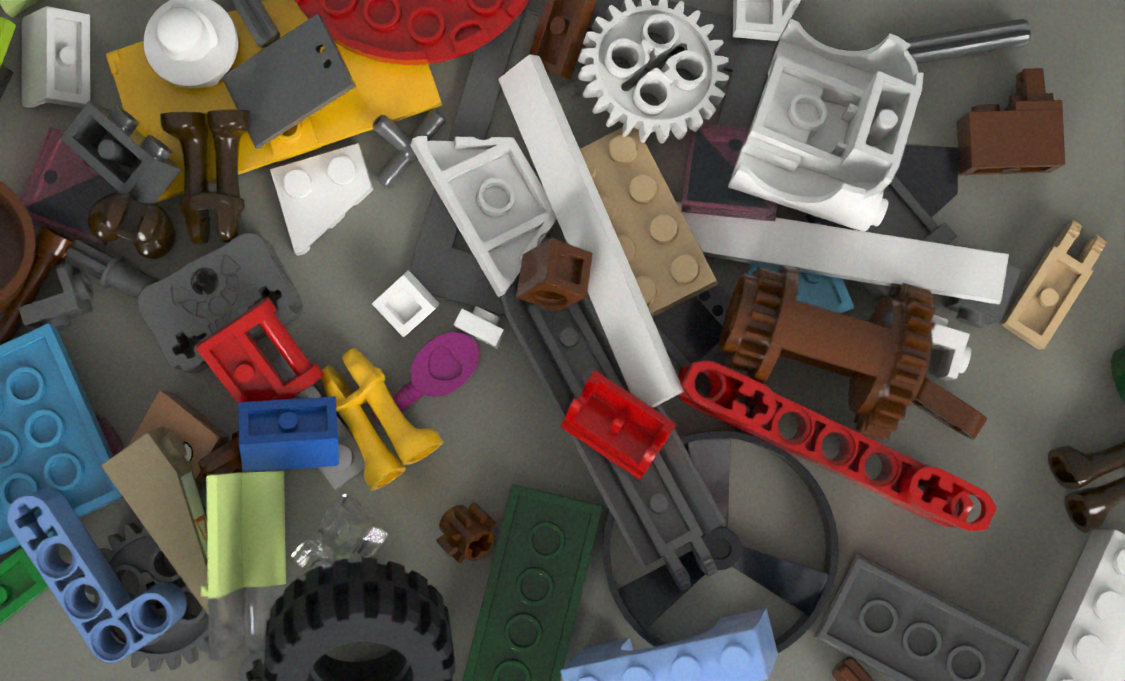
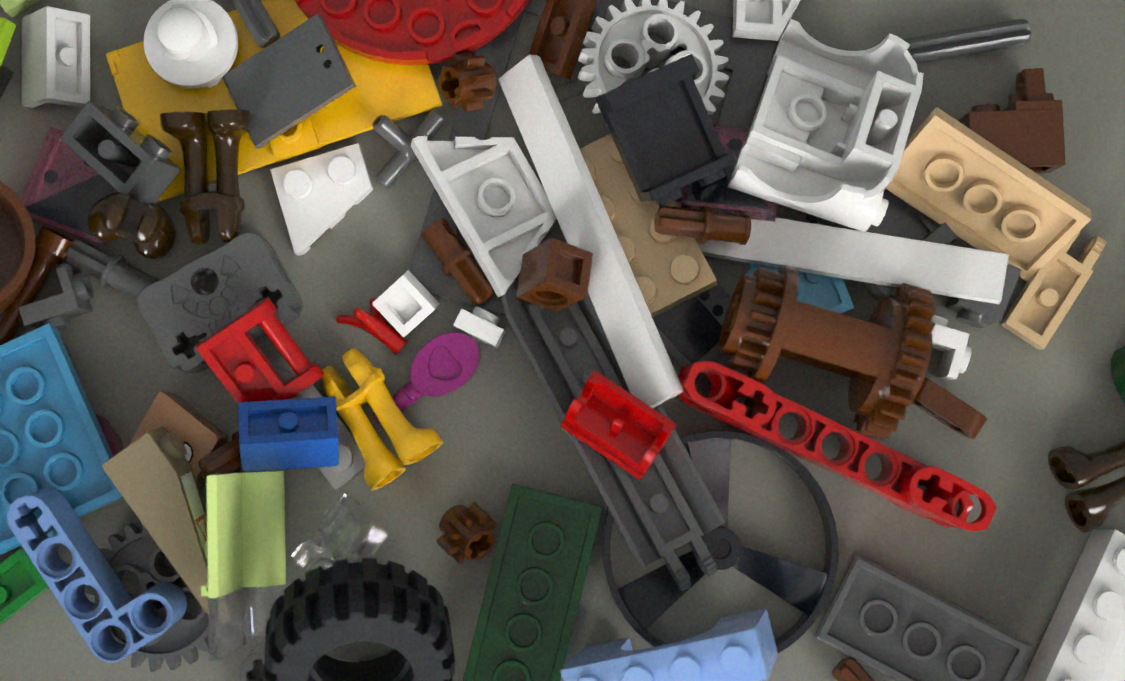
(374, 325): none -> red bar
(458, 261): none -> reddish brown axle
(467, 81): none -> reddish brown gear
(664, 132): none -> black panel
(703, 224): none -> reddish brown axle
(985, 194): none -> tan plate

